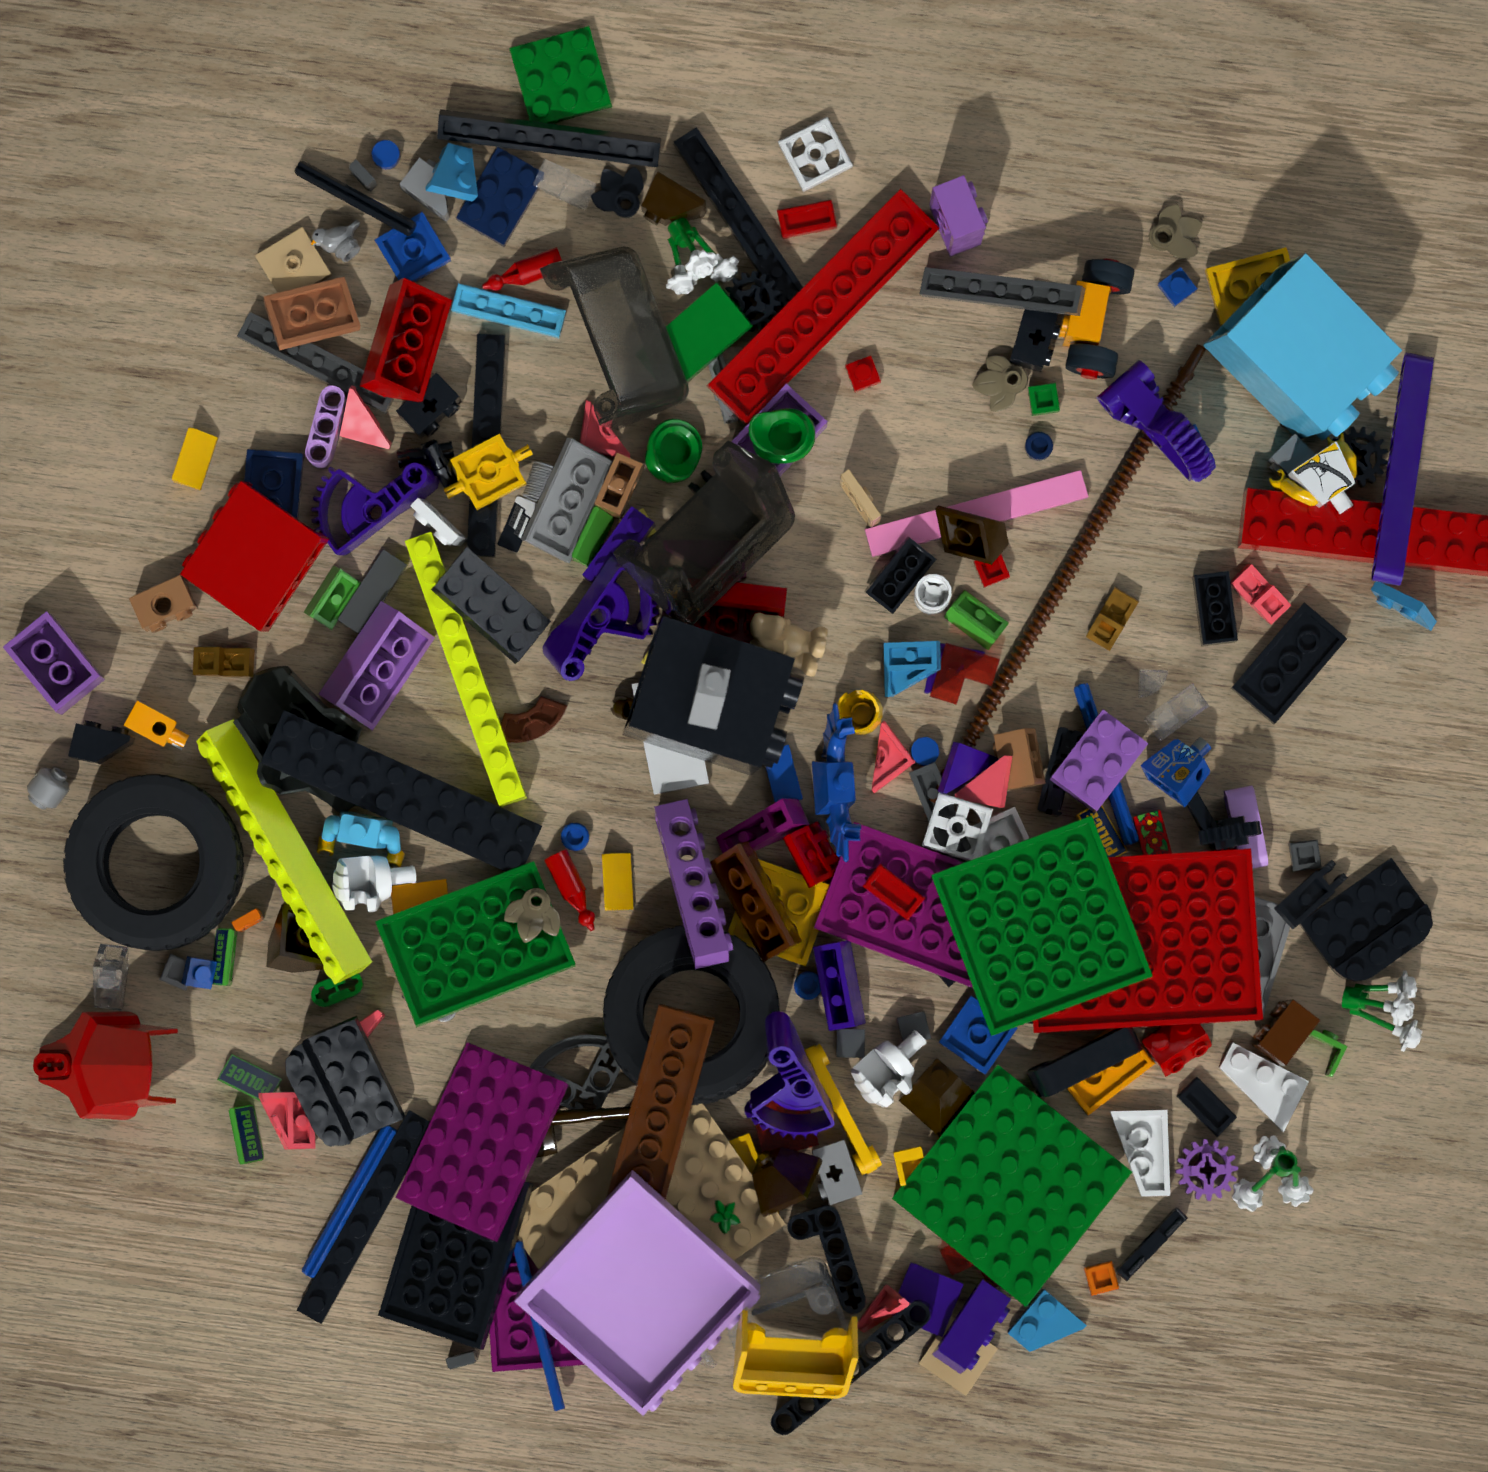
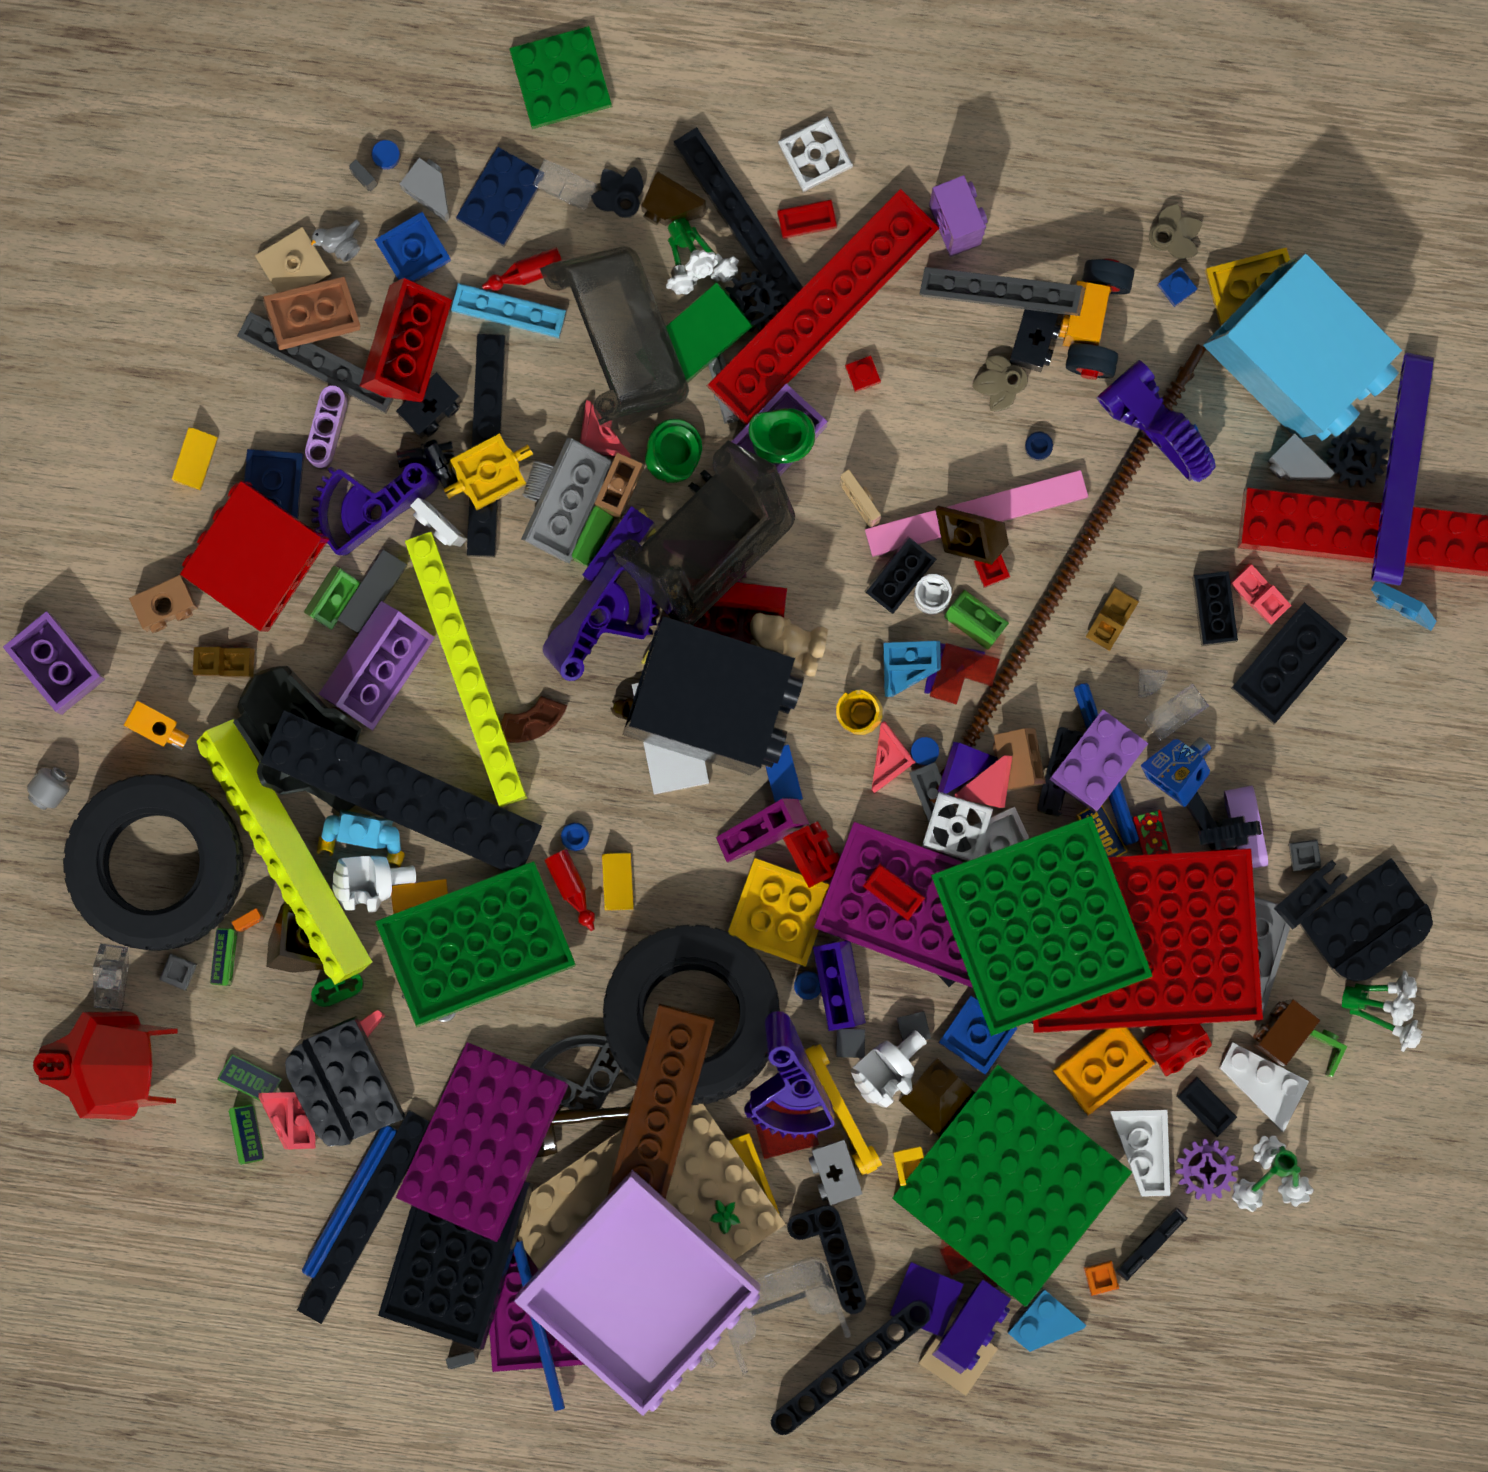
(96, 744): black slope -> none
(199, 972): blue plate -> none
(355, 198): black axle -> none
(361, 423): coral tile -> none
(454, 174): dark azure wing -> none
(490, 605): black plate -> none
(516, 524): sticker -> none
(532, 918): dark tan plate -> none
(548, 138): black plate -> none
(704, 949): medium lavender brick -> none
(709, 696): light grey slope -> none
(755, 901): reddish brown slope -> none
(783, 1178): dark brown slope -> none
(794, 1365): yellow windscreen -> none
(835, 784): blue torso -> none
(883, 1307): coral tile -> none
(1043, 399): green plate -> none
(1059, 1074): black beam -> none
(1322, 477): torso -> none

